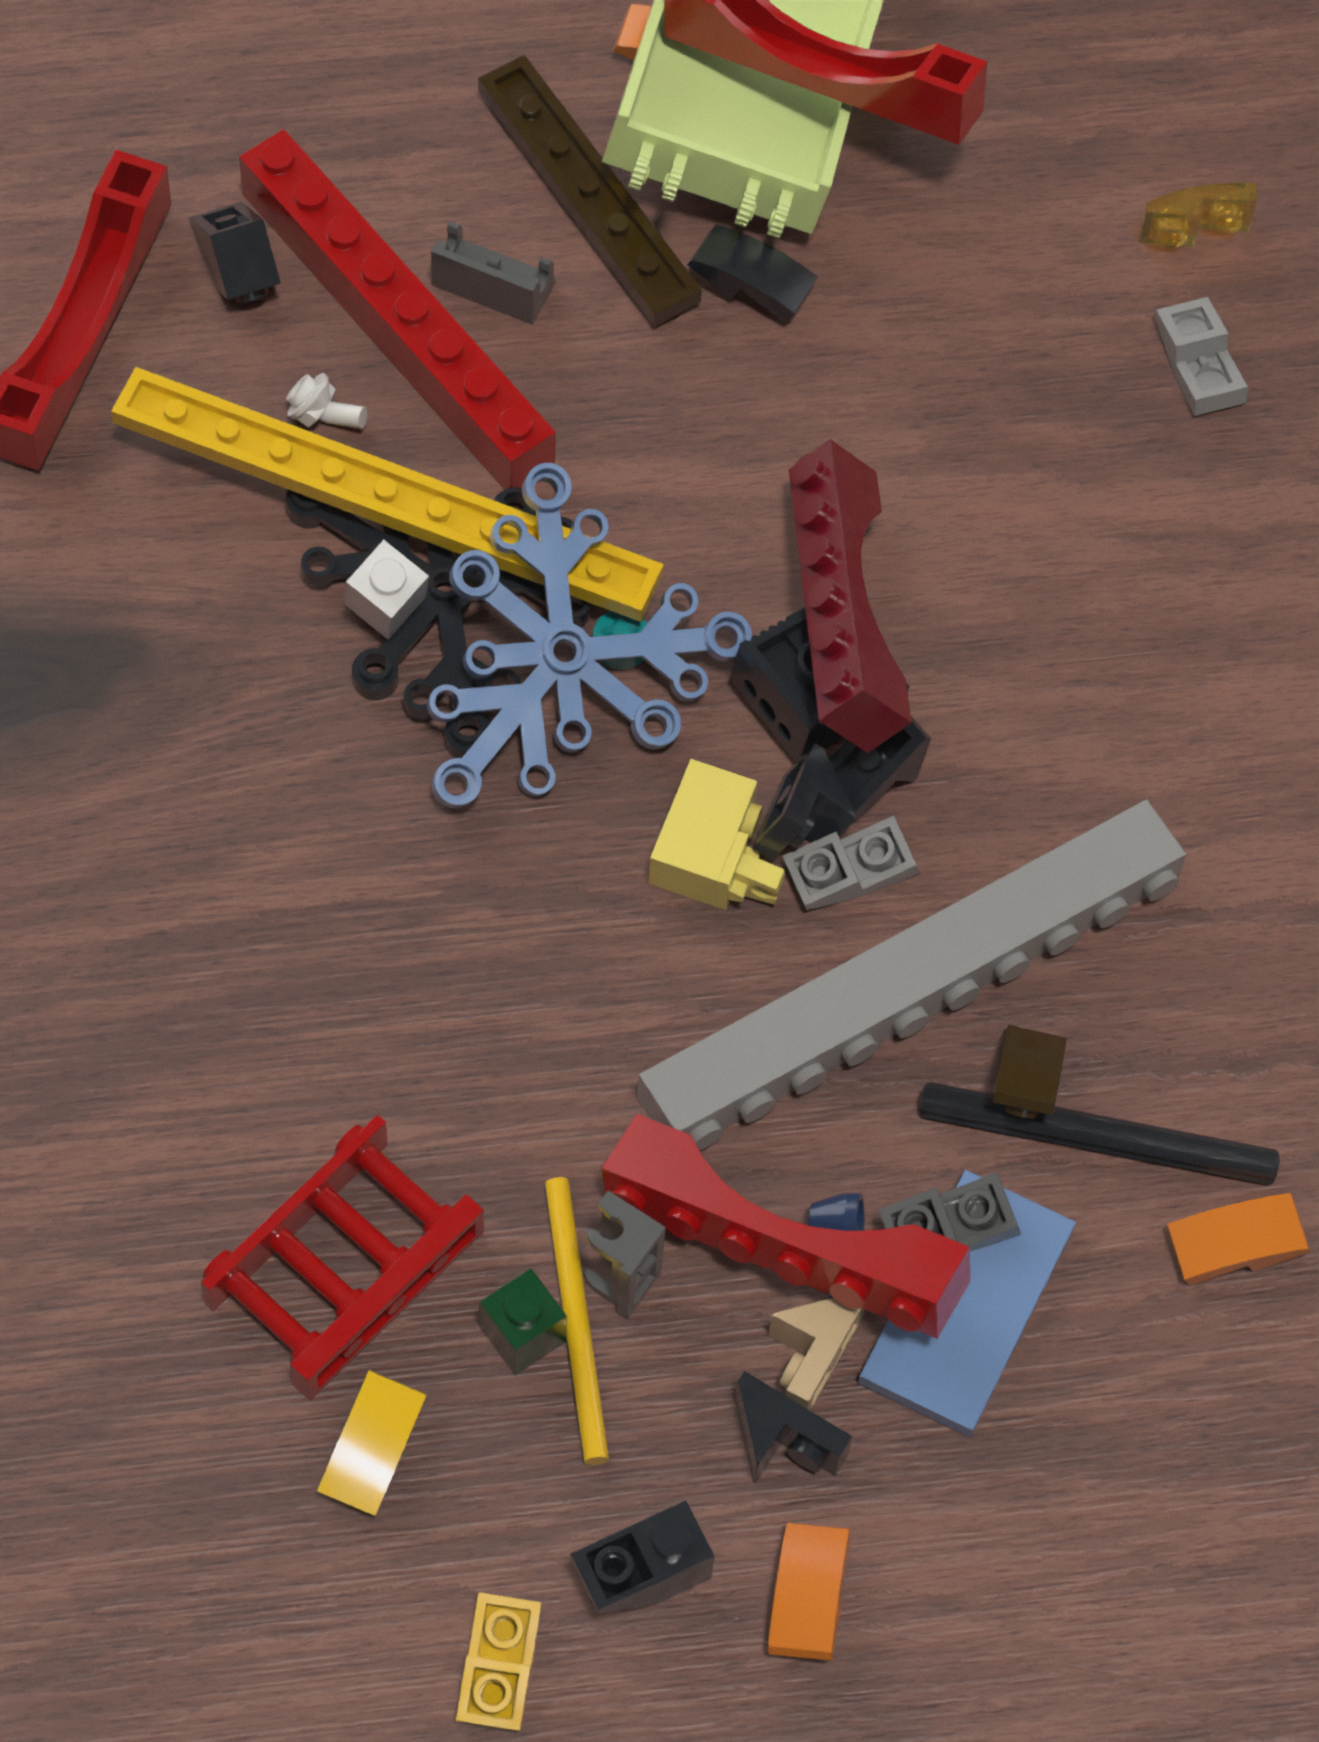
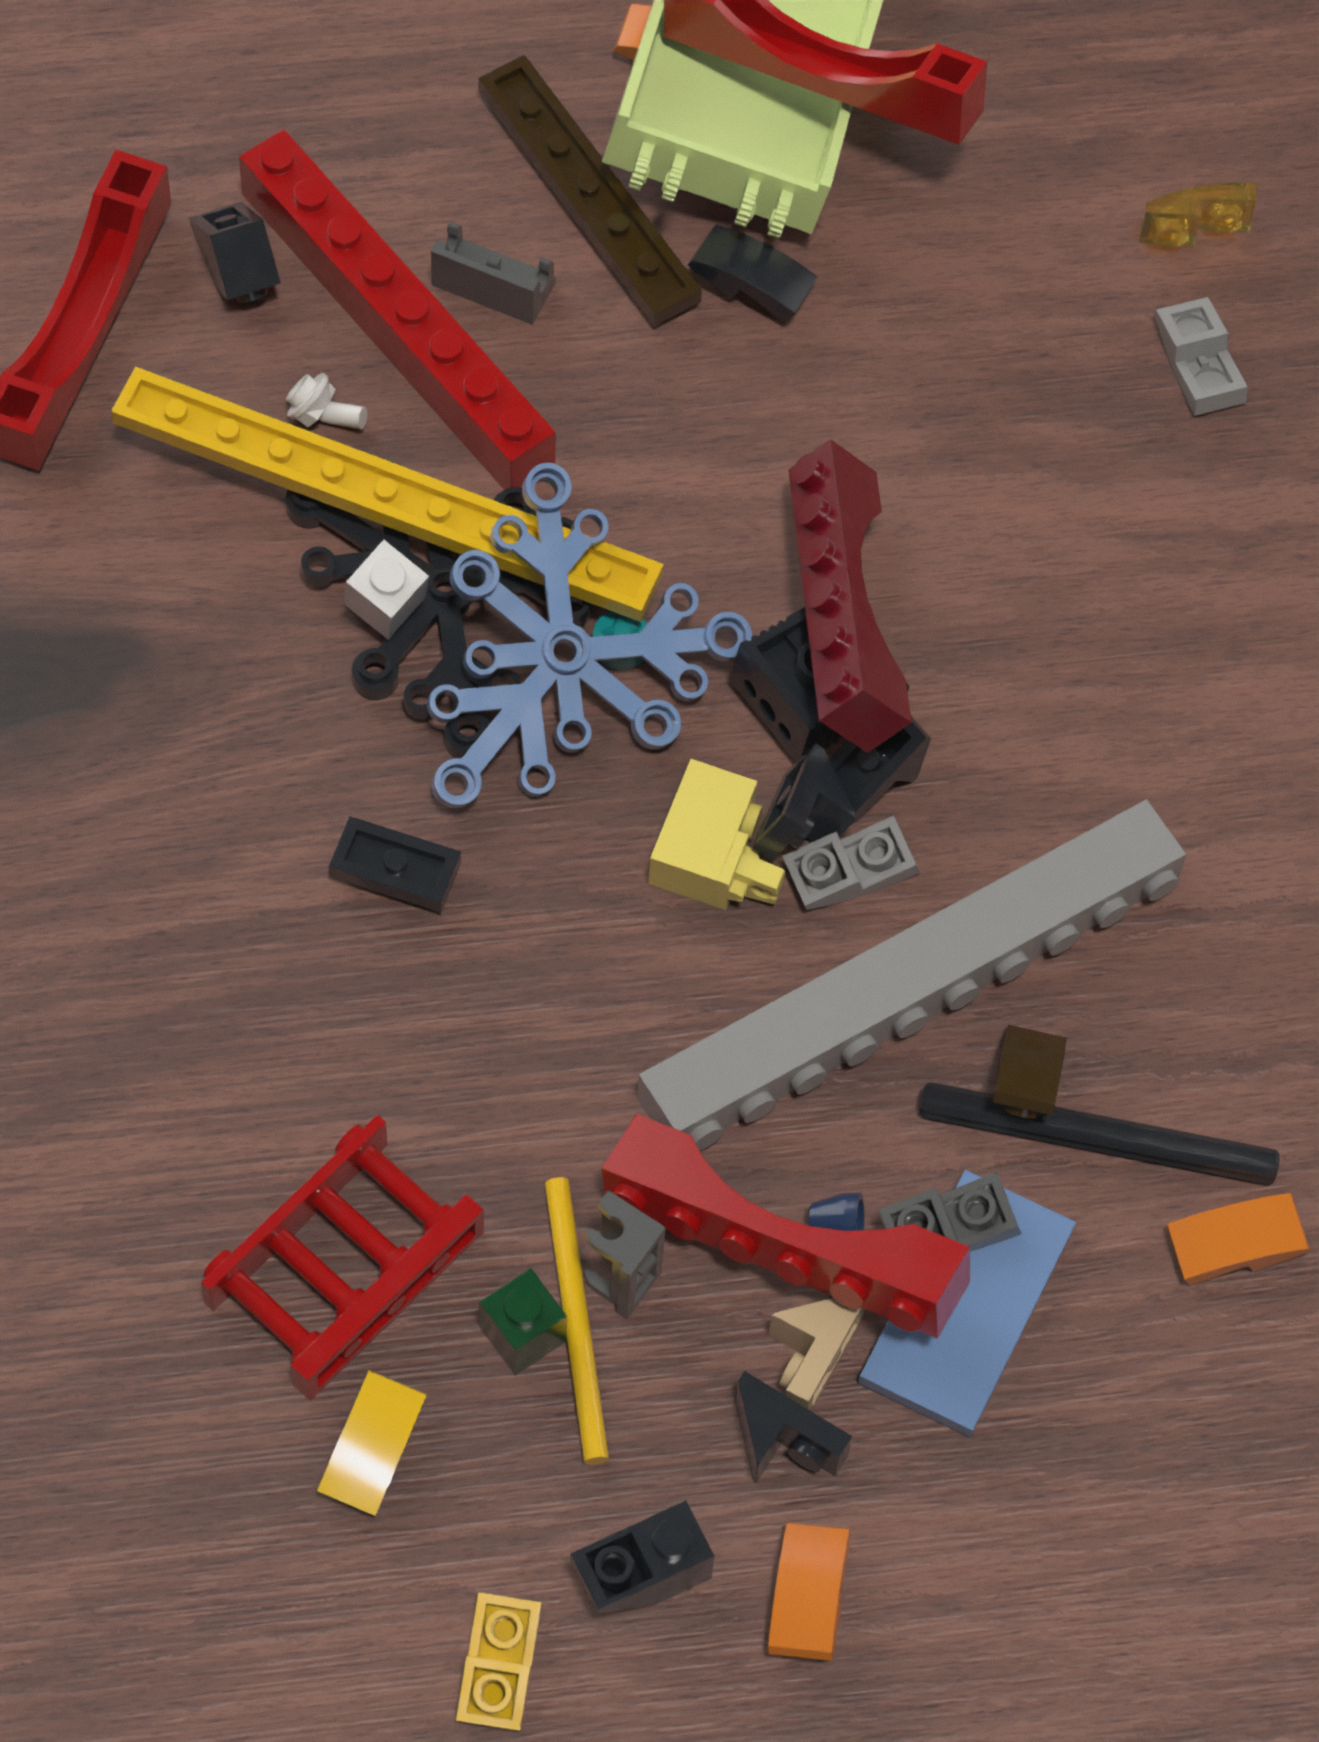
(395, 864): none -> black plate

